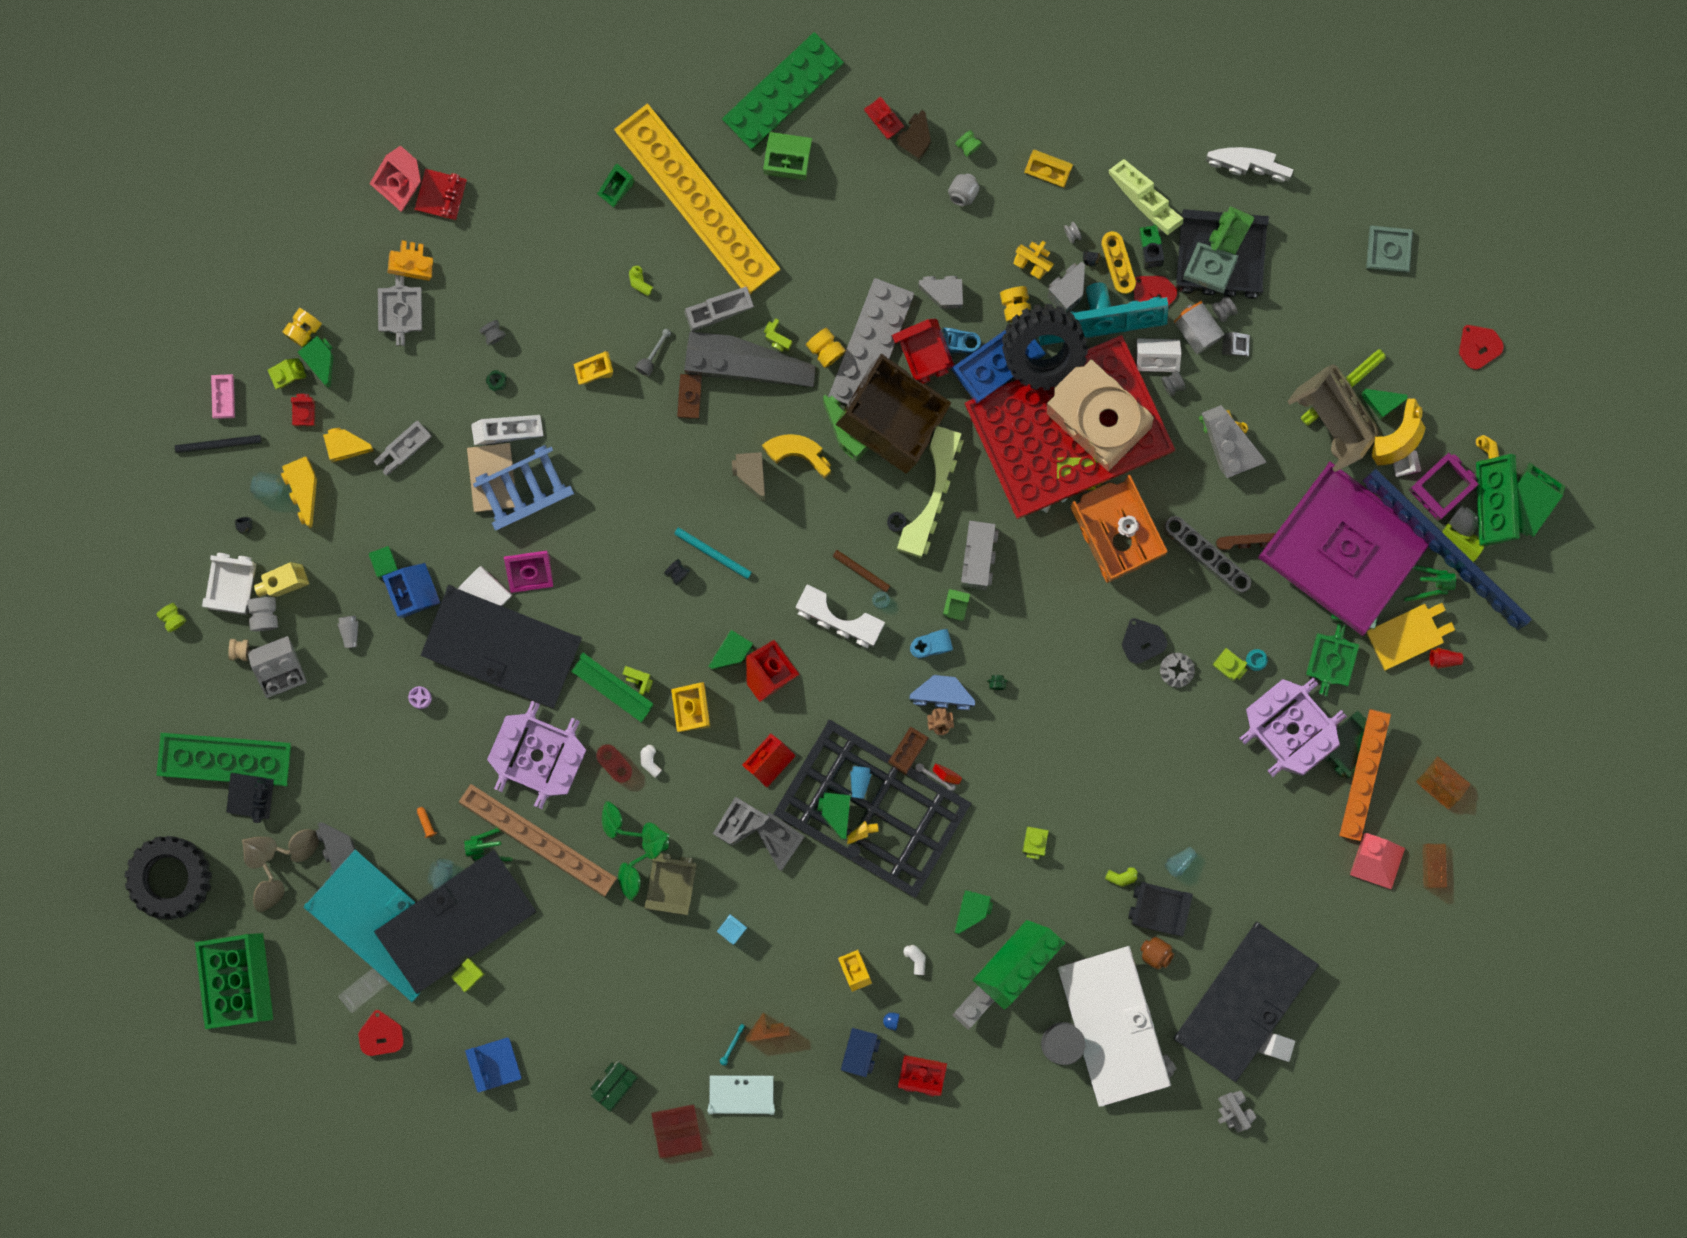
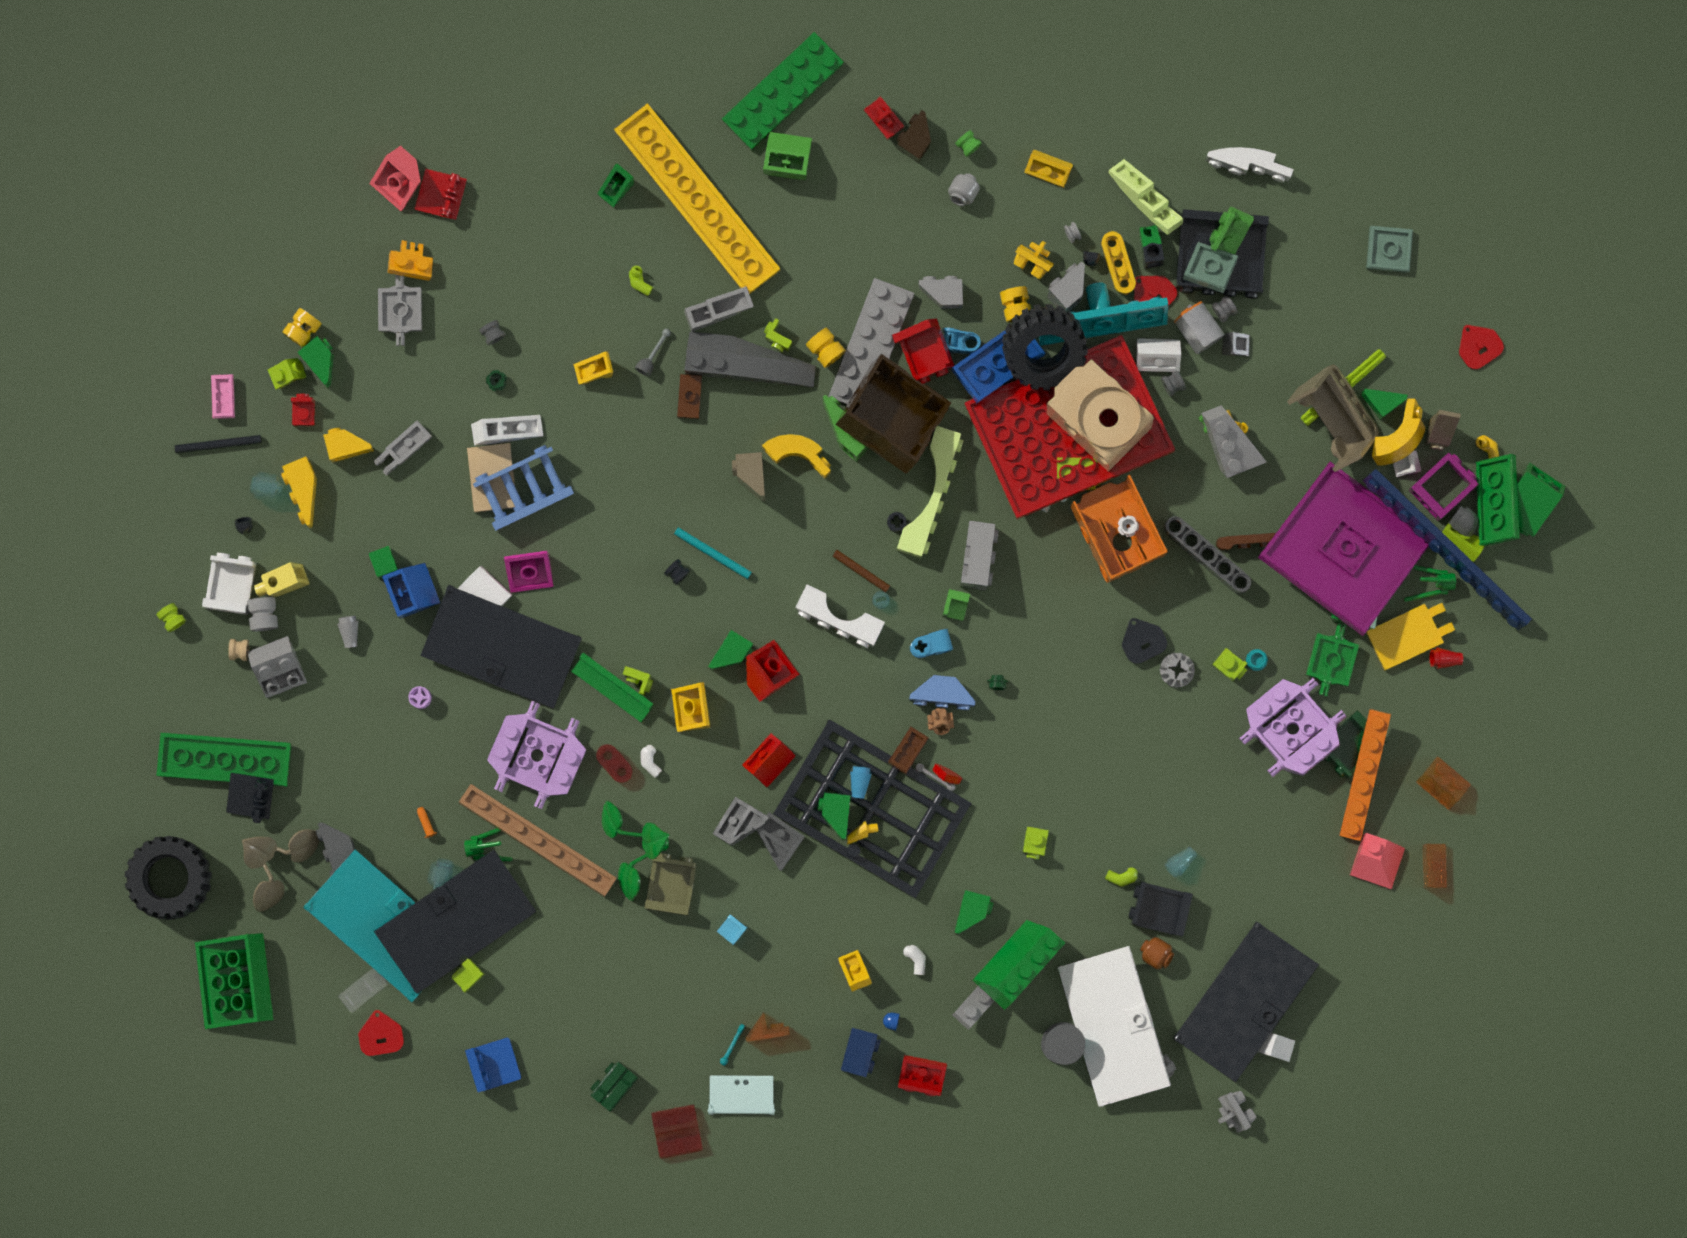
(1441, 429): none -> dark tan slope

